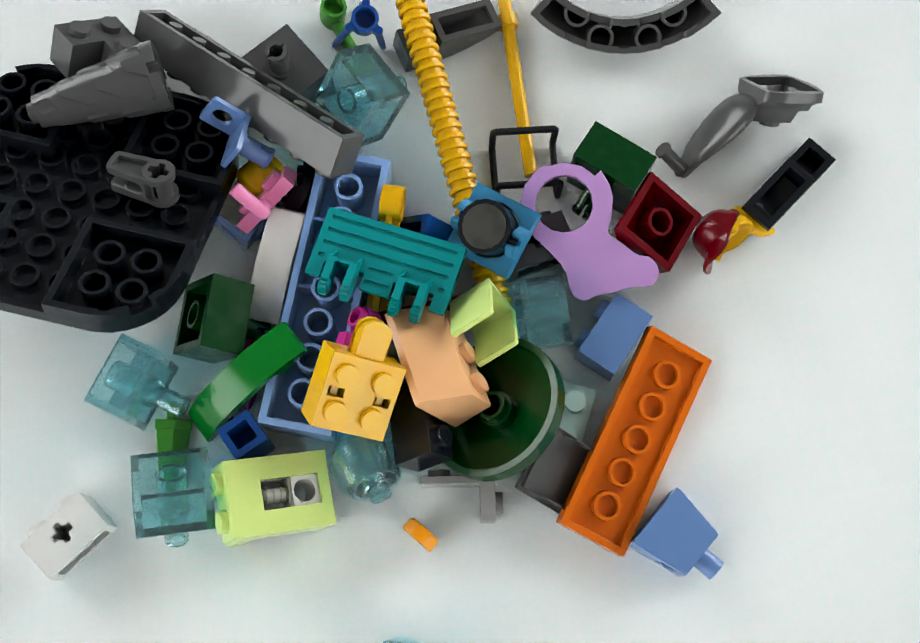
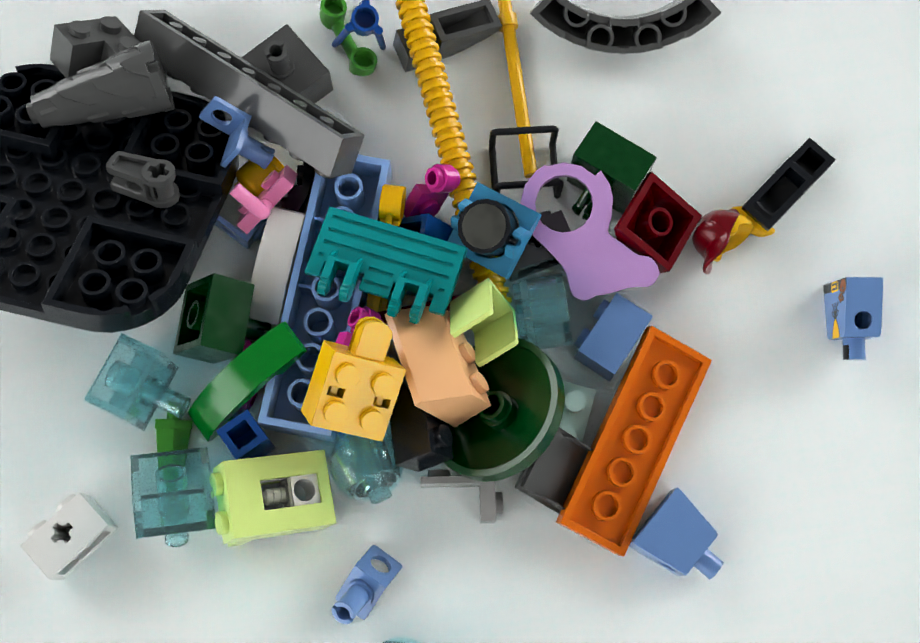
(363, 92): clear light blue brick -> none
(364, 586): none -> medium blue bracket
(420, 534): light orange tile -> none
(429, 197): none -> dark pink plate
(760, 99): dark grey piece -> none
(854, 313): none -> medium blue torso

